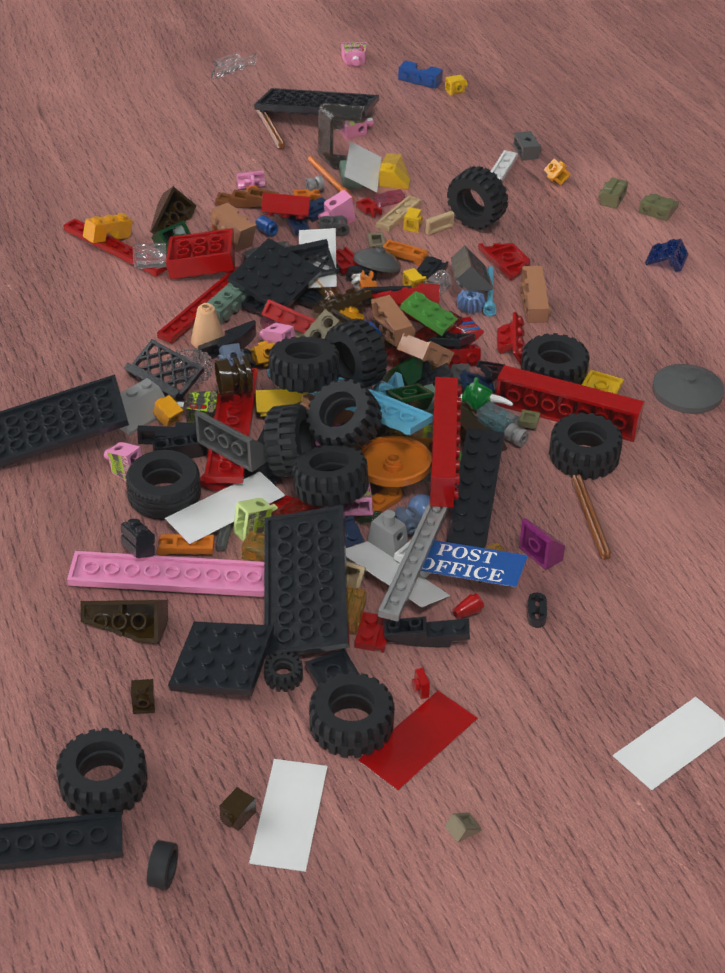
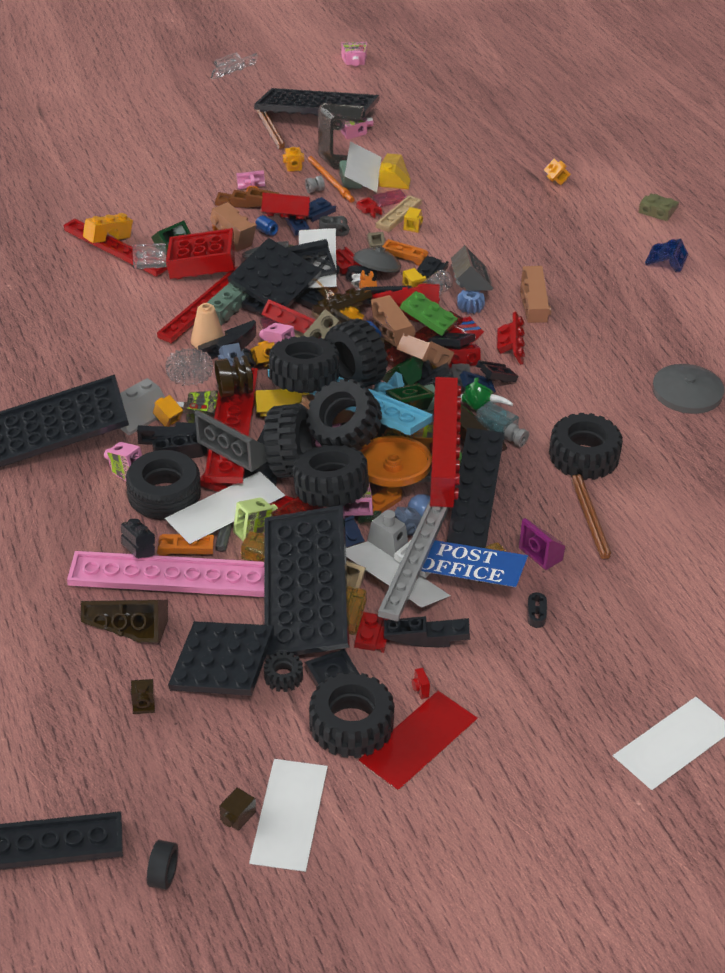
(96, 750): black tyre -> none
(141, 373): black fence -> none
(172, 209): dark brown wedge -> none
(293, 159): none -> light orange brick
(314, 194): orange plate -> none
(340, 205): bright pink torso -> none
(410, 73): blue arch -> none
(439, 223): tan tile -> none
(455, 84): yellow brick -> none
(462, 826): dark tan slope -> none
(470, 605): red cone -> none
(489, 307): medium azure piece -> none
(490, 190): black tyre -> none
(504, 164): white tile -> none
(506, 258): red wing -> none
(526, 145): dark grey brick -> none
(529, 419): olive plate -> none
(556, 357): black tyre -> none
(560, 398): red brick -> none
(603, 382): yellow plate -> none
(613, 192): olive brick -> none

